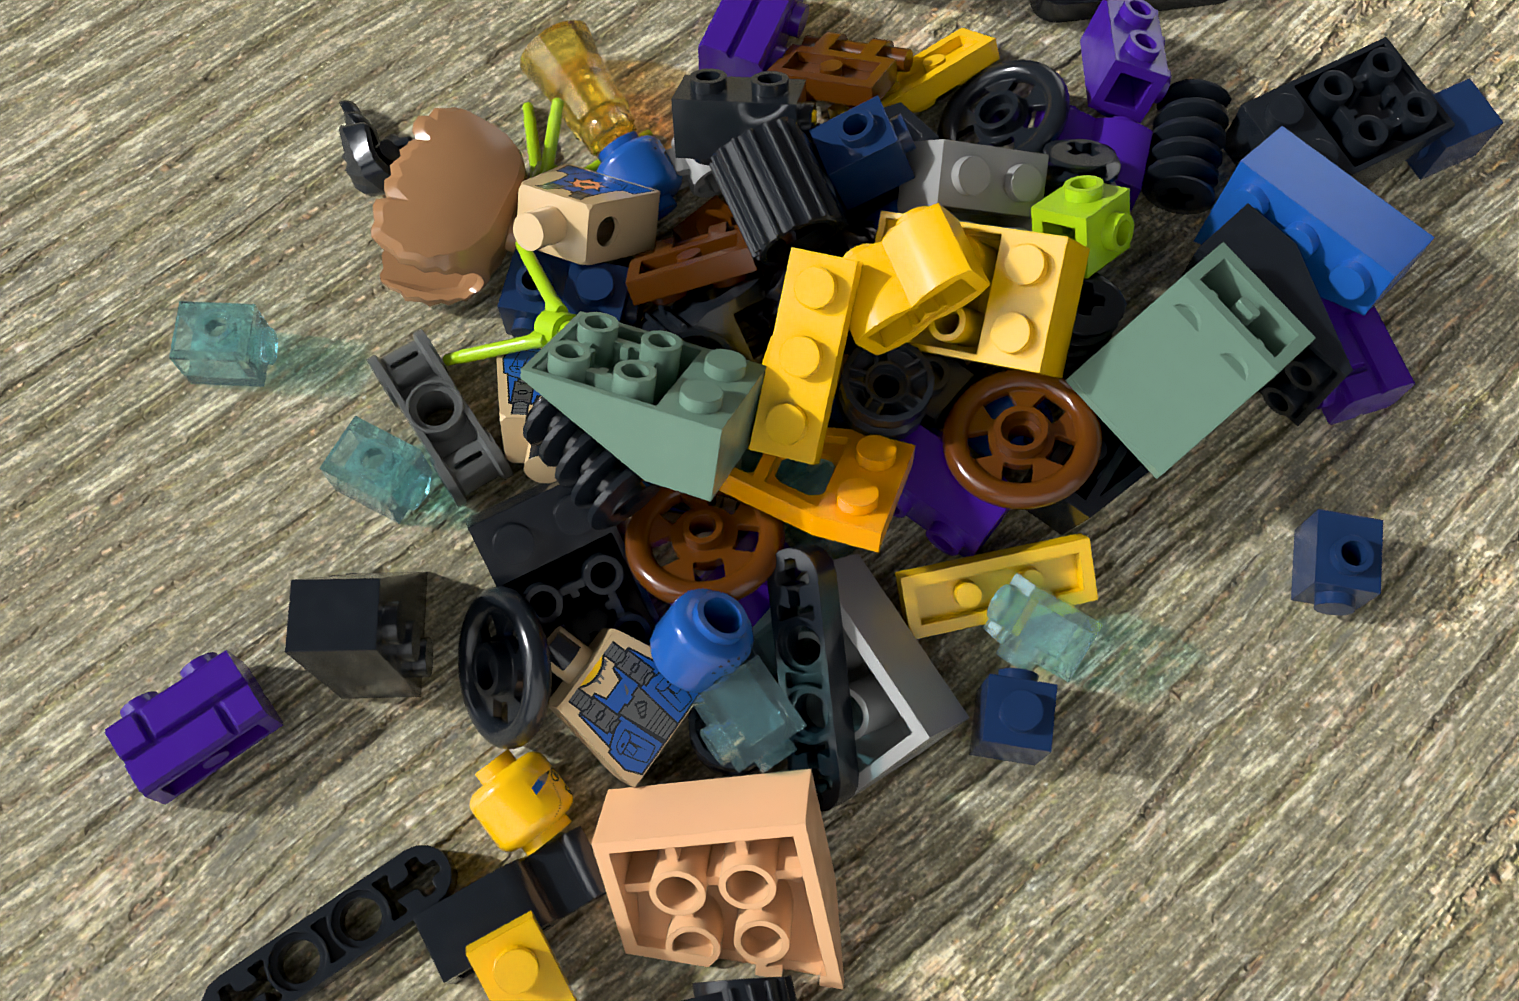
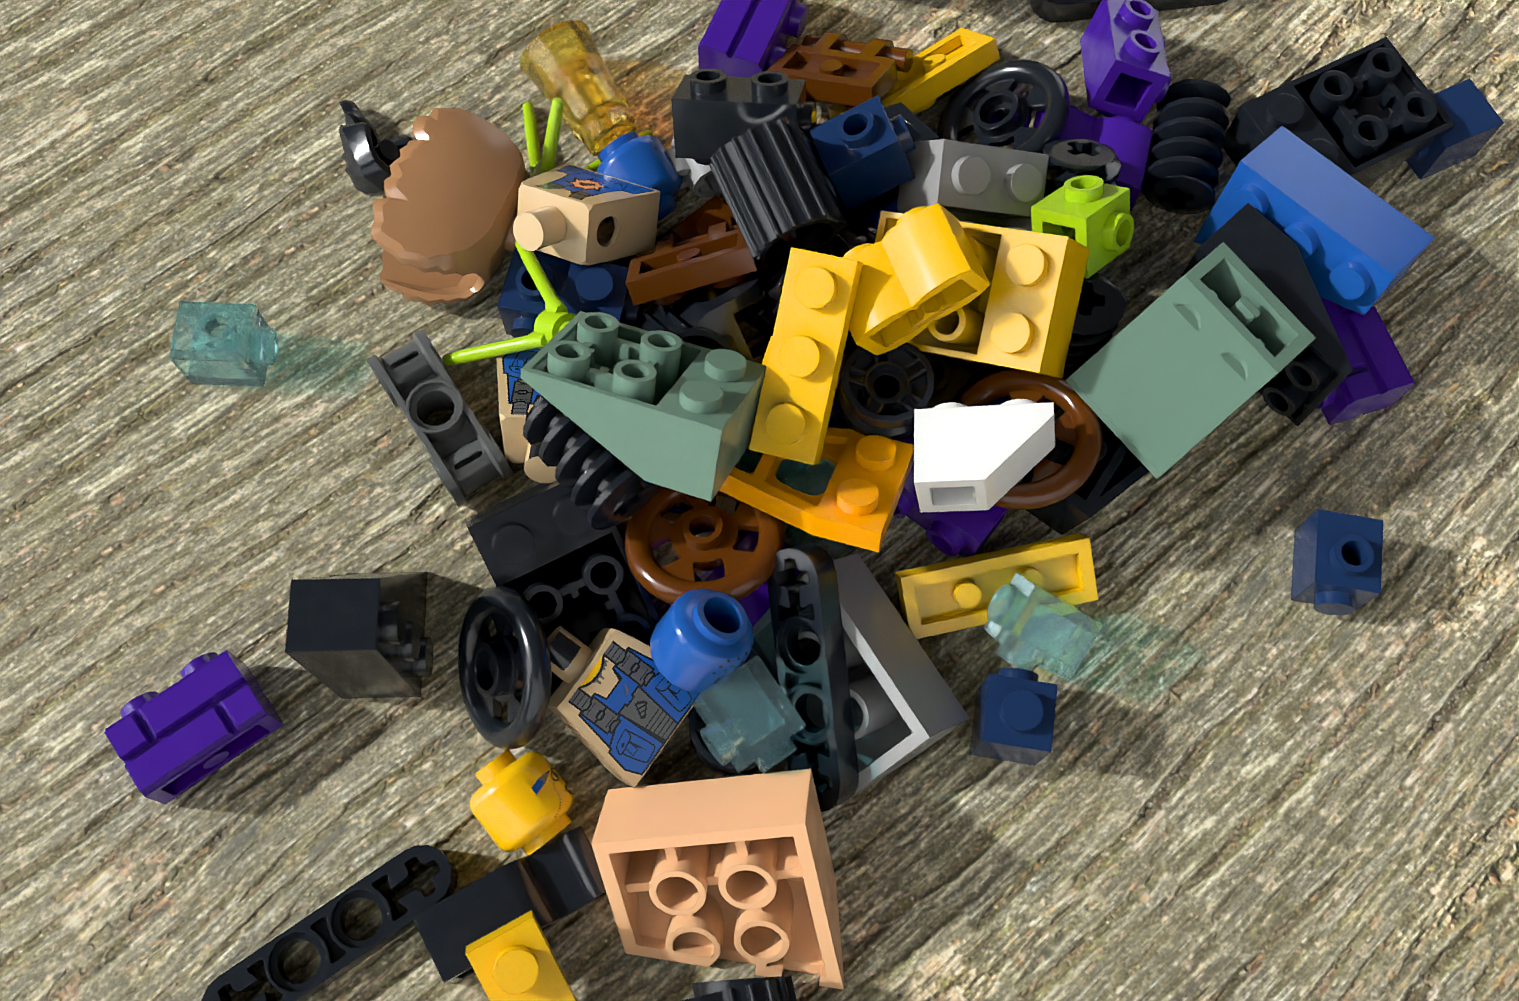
(378, 470): clear light blue brick -> none
(977, 453): none -> white slope

